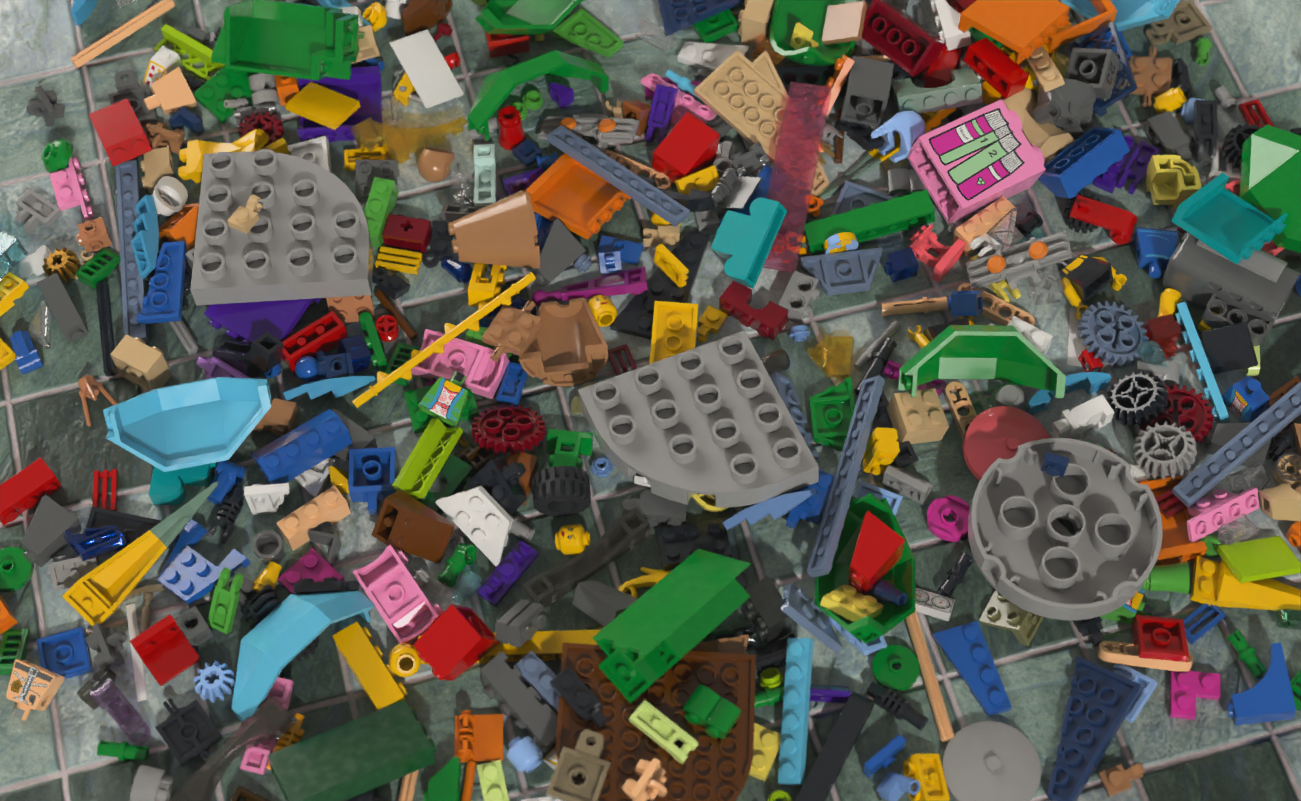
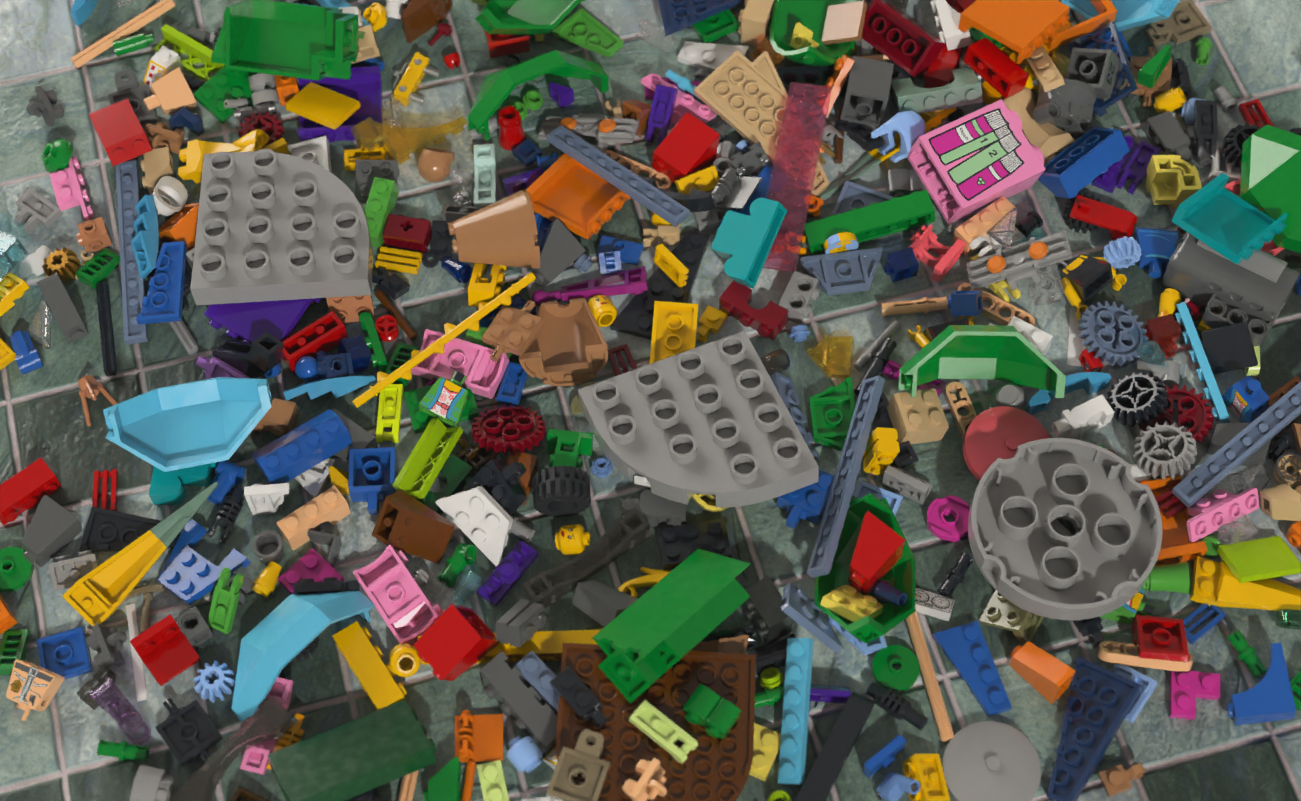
(95, 541): clear blue wing -> none
(132, 44): none -> green cylinder
(141, 363): tan brick -> none
(245, 218): tan plate -> none
(260, 606): black arm -> none
(389, 413): none -> neon yellow plate
(426, 68): white sticker -> none
(743, 146): none -> light blue tile
(775, 506): medium blue slope -> none
(1042, 671): none -> orange slope
(1054, 464): dark blue plate -> none
(1122, 252): none -> light blue gear
(1154, 67): none -> green slope
(1195, 310): none -> dark red hand

